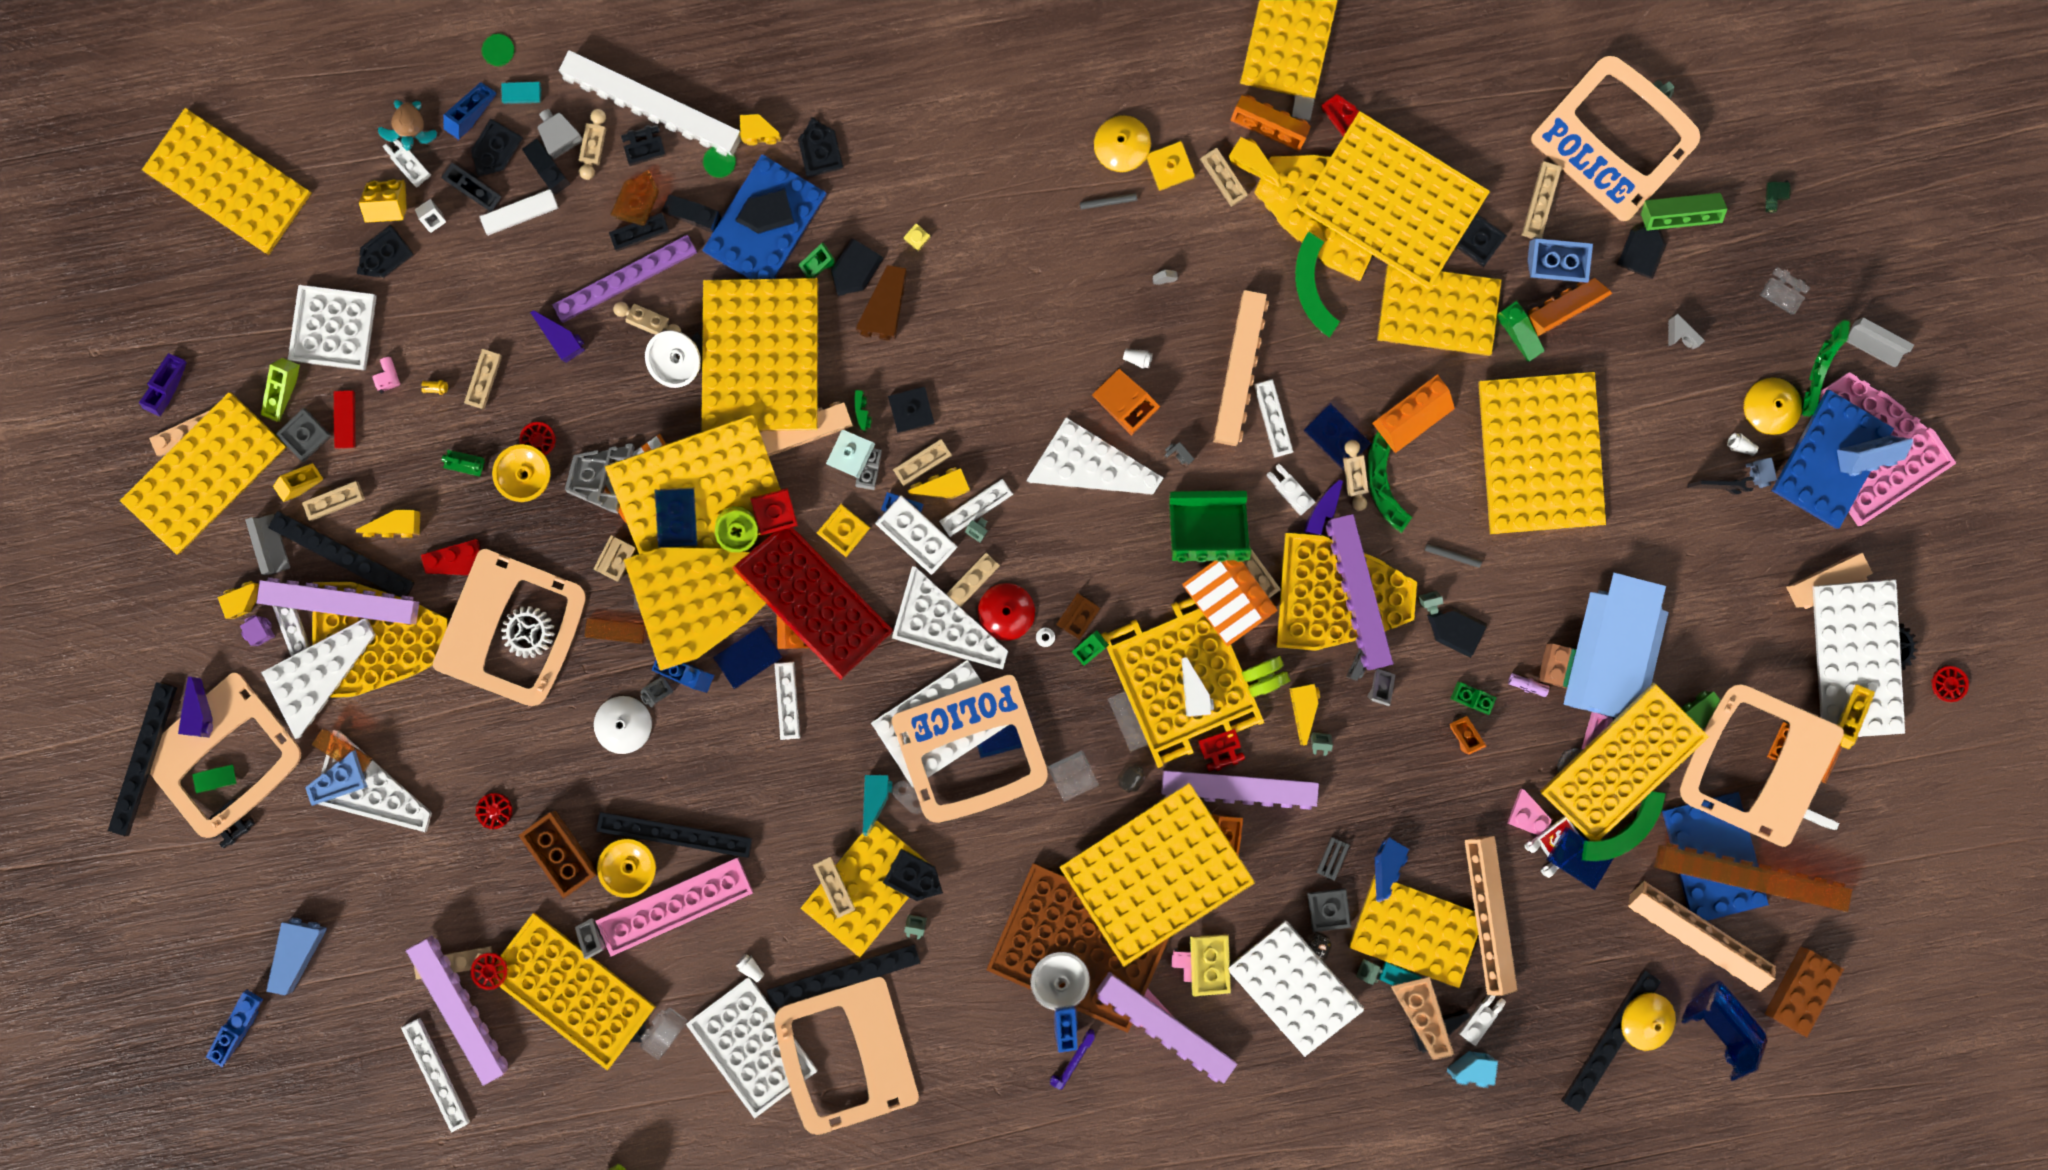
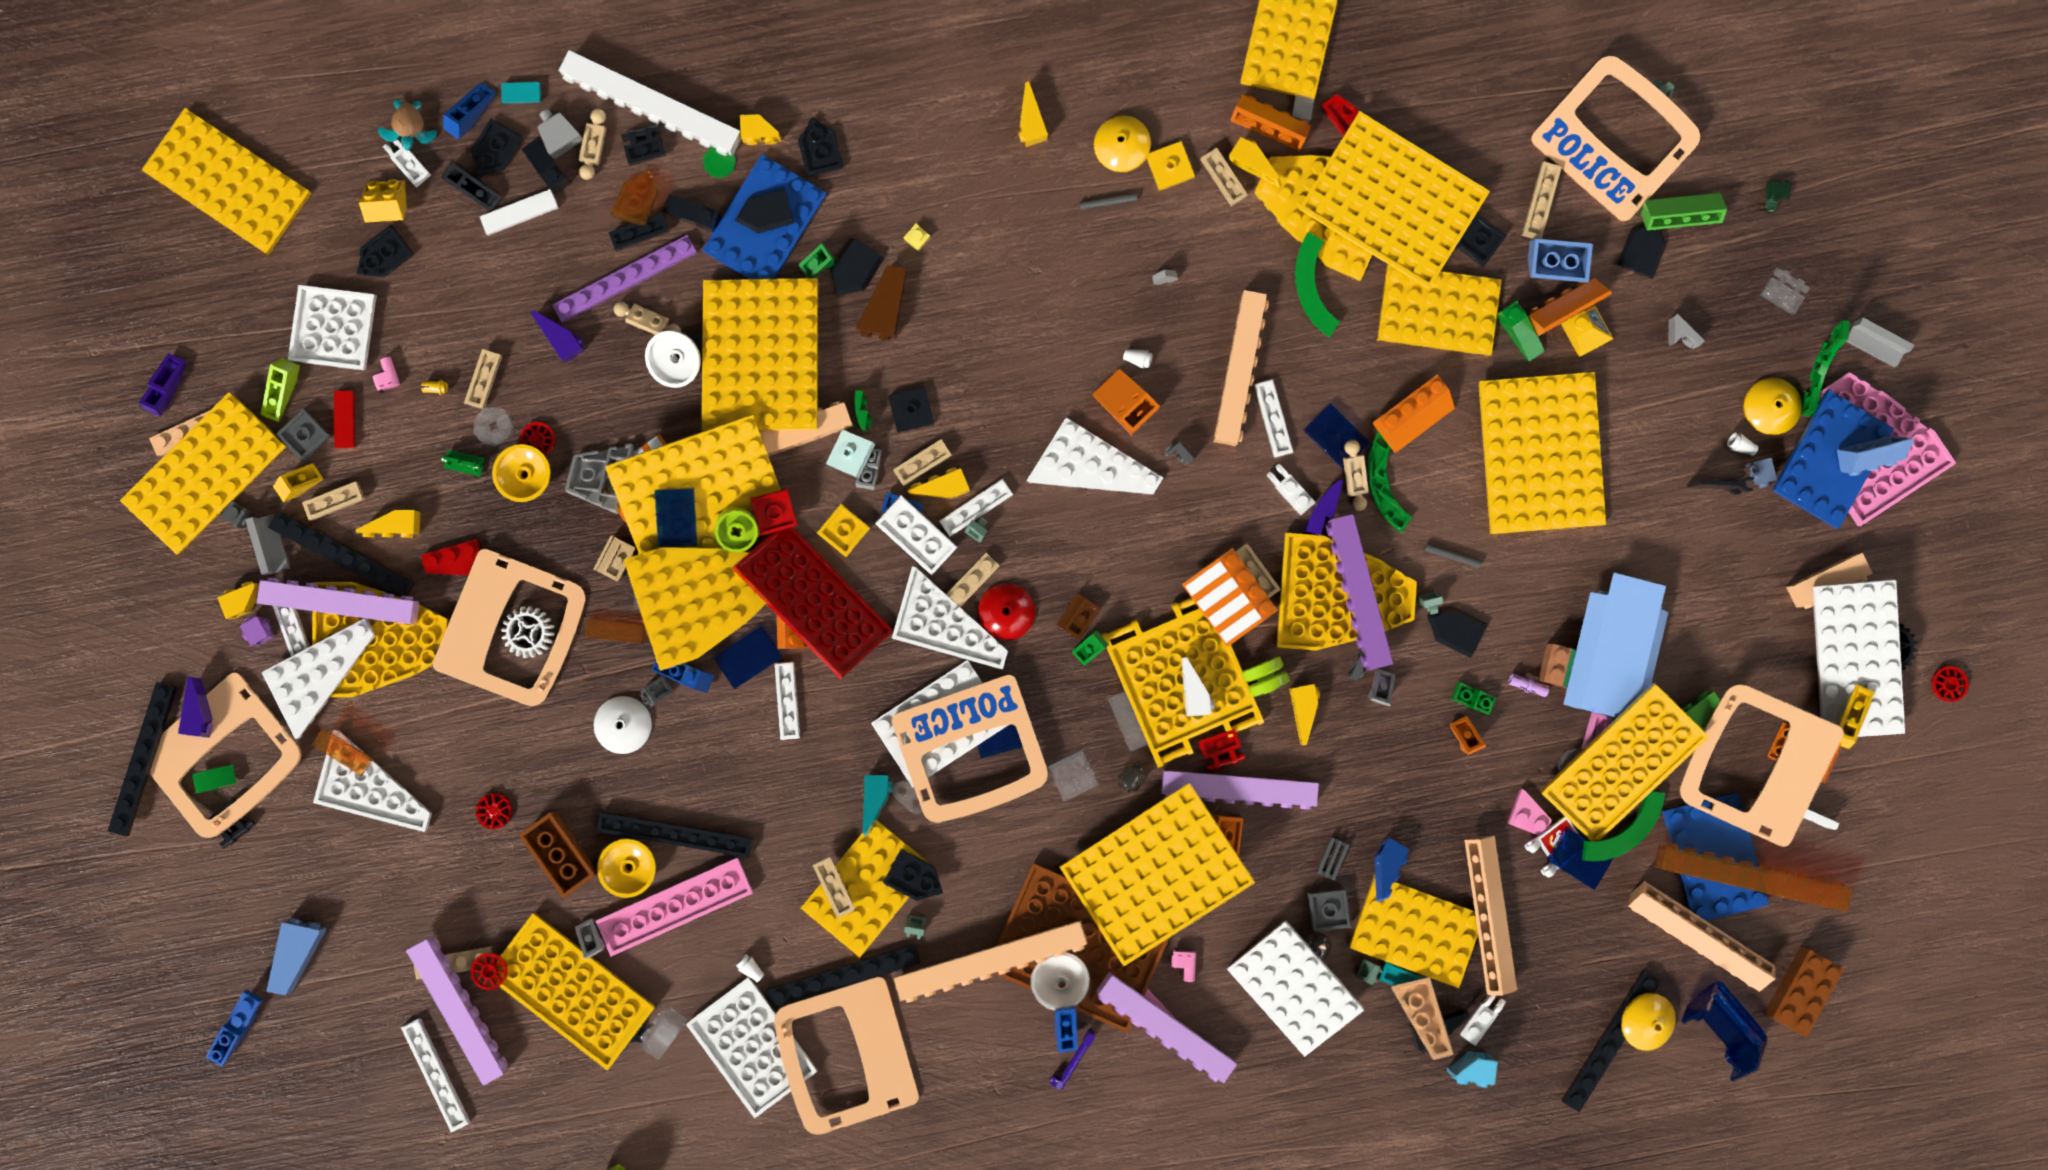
(236, 514): none -> dark grey bracket
(340, 780): medium blue wing -> none
(430, 215): white brick -> none
(498, 50): green piece -> none
(499, 435): none -> clear plate
(991, 960): none -> light nougat brick
(1031, 123): none -> yellow slope
(1045, 631): white plate -> none
(1209, 526): green panel -> none
(1210, 964): light yellow tile -> none
(1321, 742): sand green tile -> none
(1587, 331): none -> yellow slope

